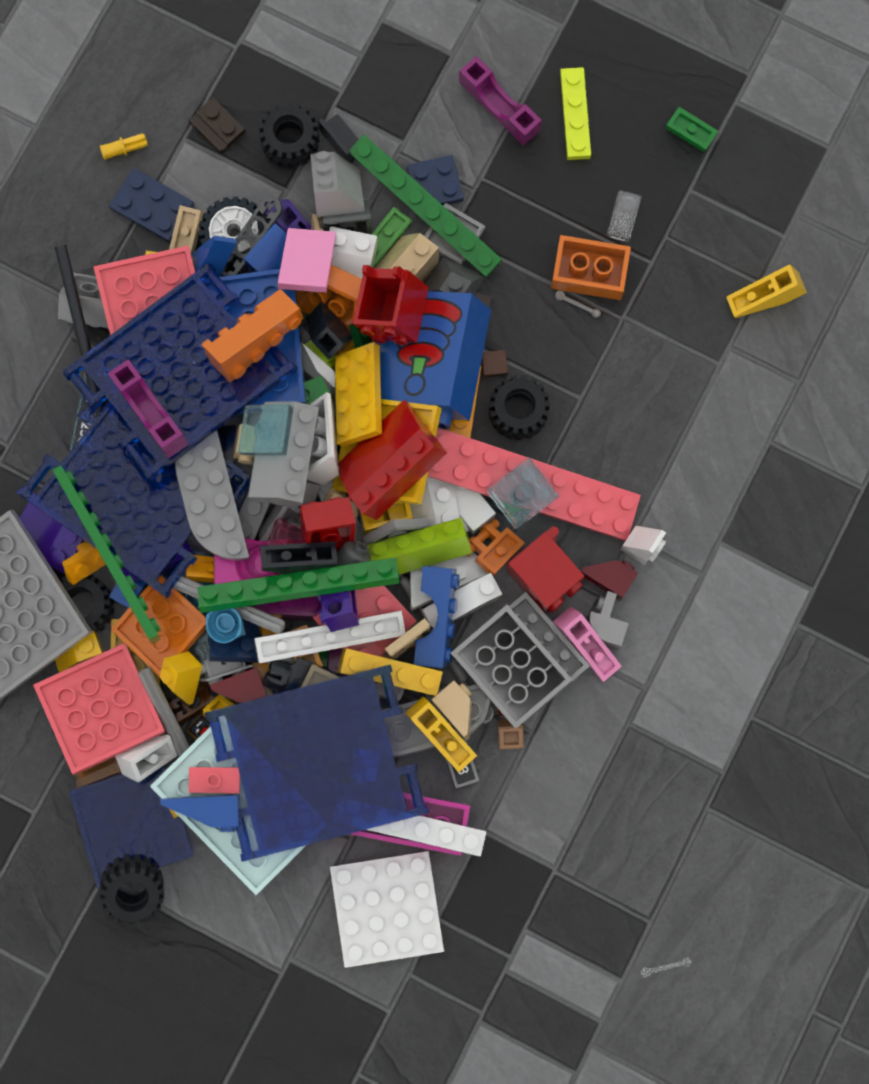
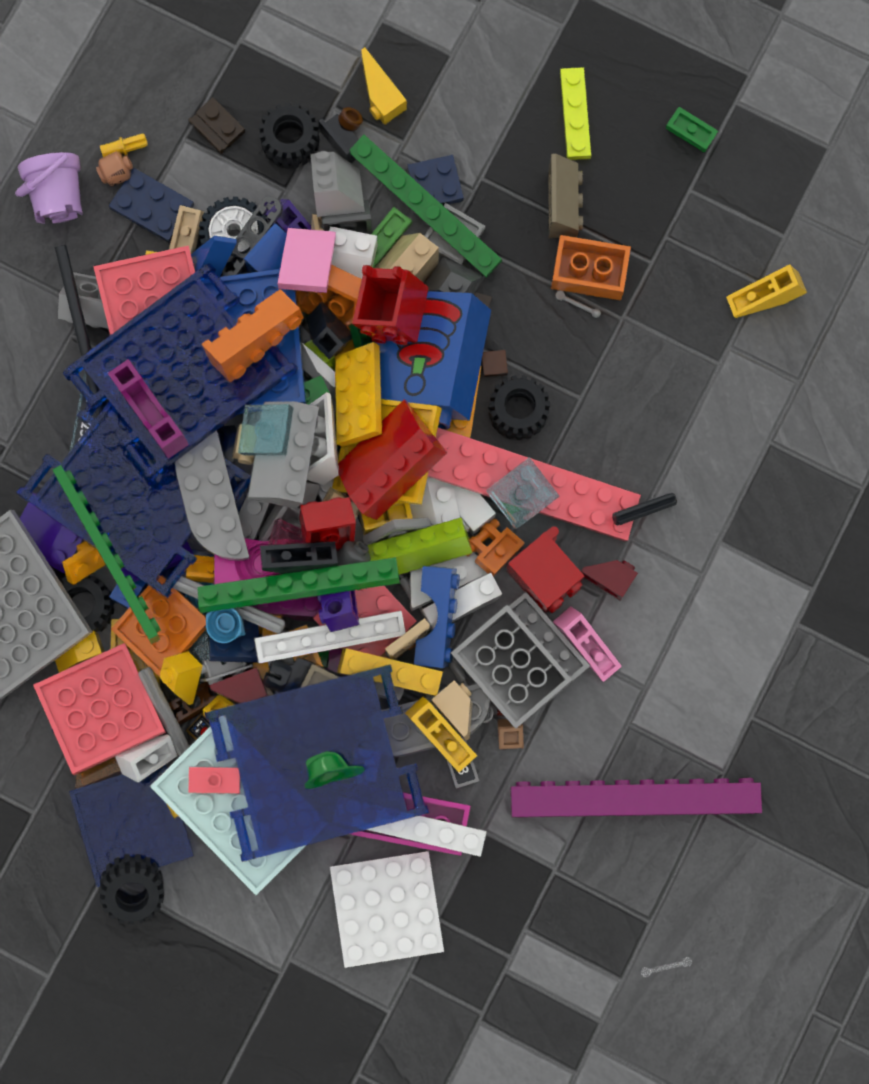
(52, 186): none -> lavender piece
(114, 168): none -> nougat head
(212, 811): blue slope -> none
(329, 768): none -> green piece
(350, 118): none -> reddish brown tile
(384, 97): none -> yellow slope
(485, 89): magenta arch -> none
(564, 197): none -> dark tan slope
(608, 629): light grey brick -> none
(624, 216): clear plate -> none
(635, 800): none -> magenta brick
(644, 509): none -> black axle
(644, 544): white slope -> none

